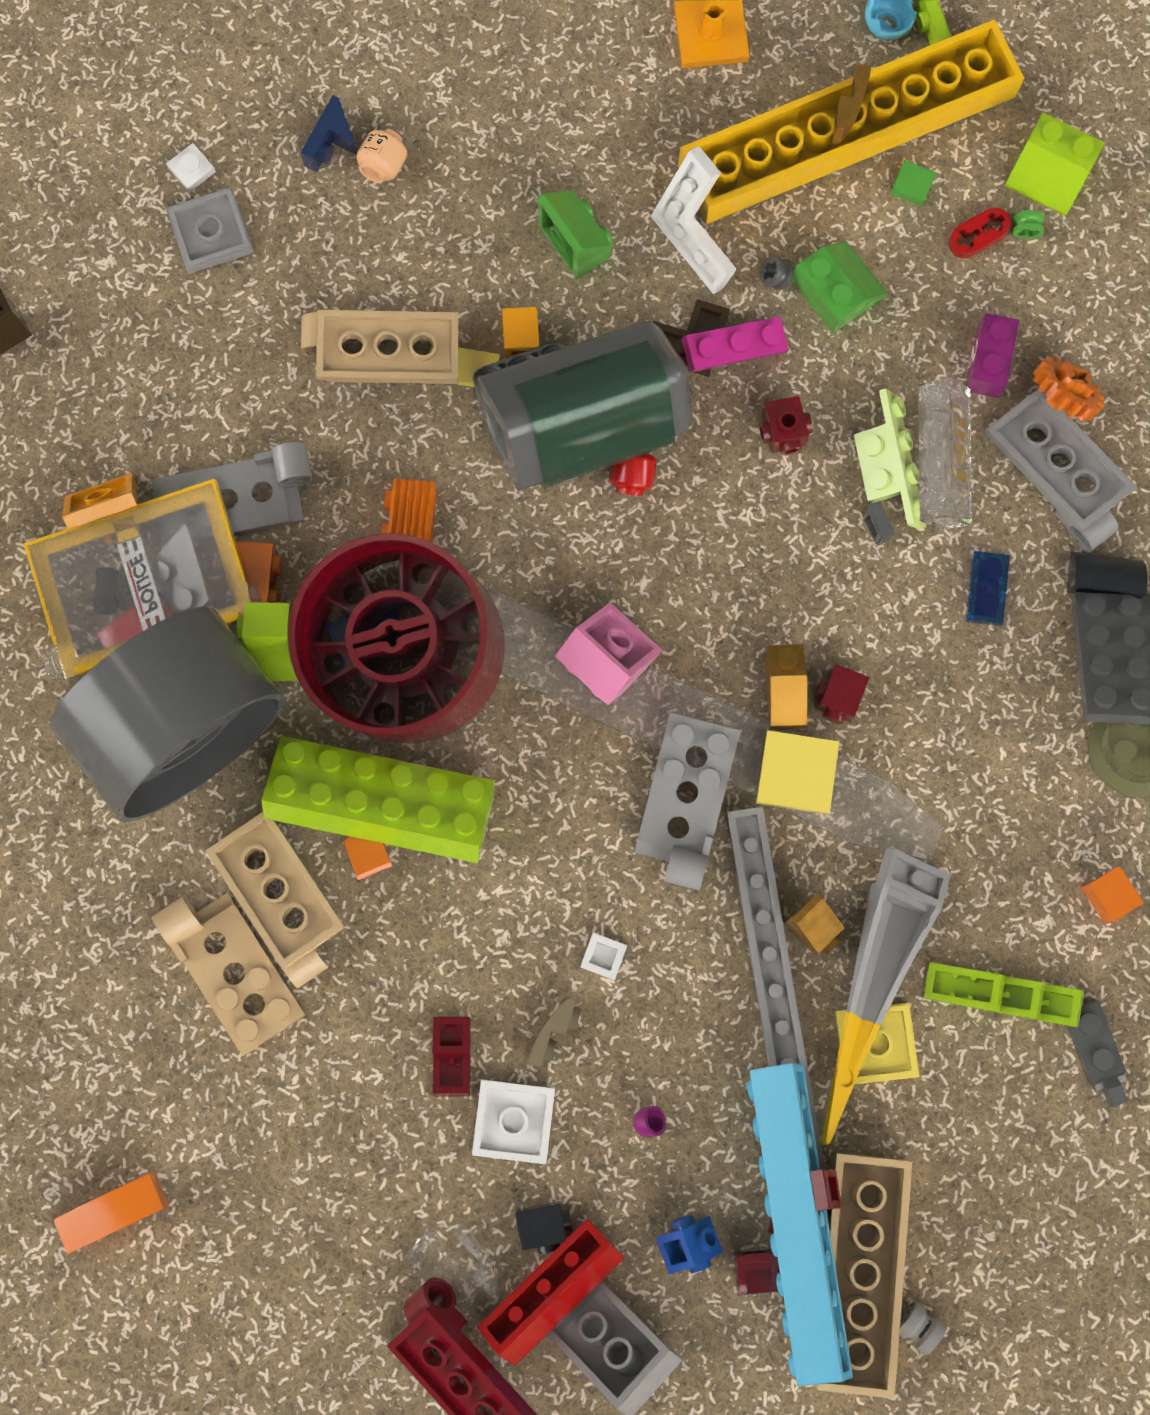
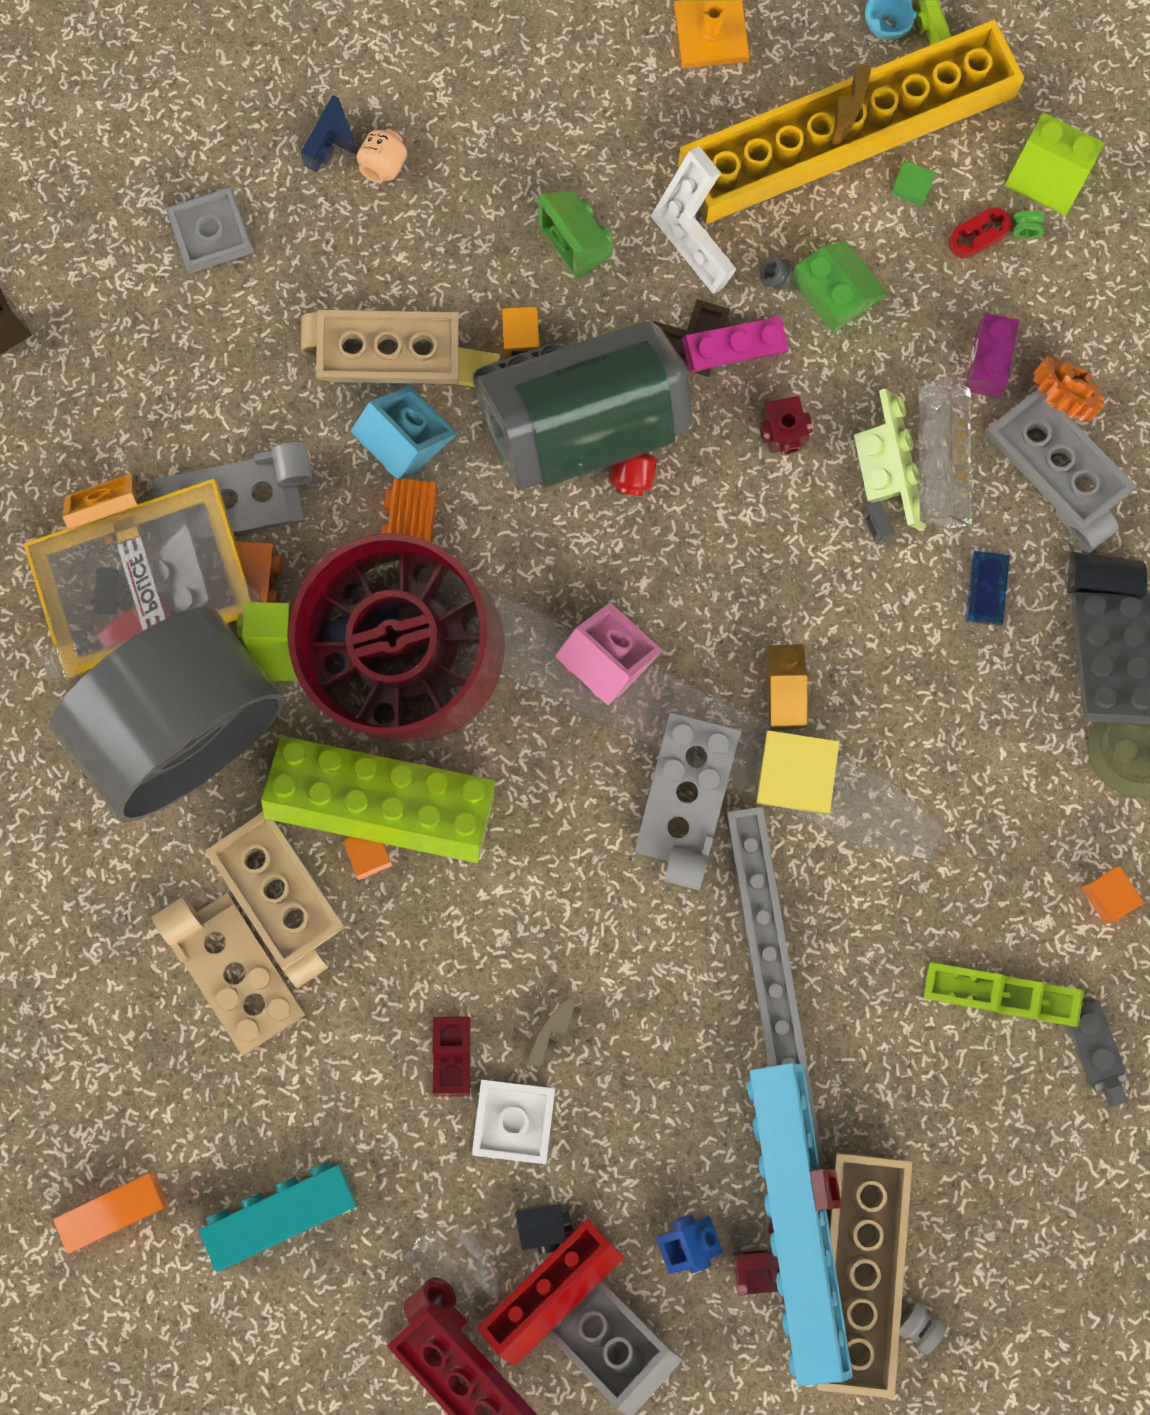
(191, 167): white plate -> none
(279, 1216): none -> teal brick
(402, 431): none -> medium azure slope
(603, 956): white plate -> none
(649, 1122): magenta hinge -> none
(816, 925): pearl gold slope -> none
(841, 694): dark red brick -> none
(893, 1049): light yellow tile -> none
(895, 925): light grey plate -> none

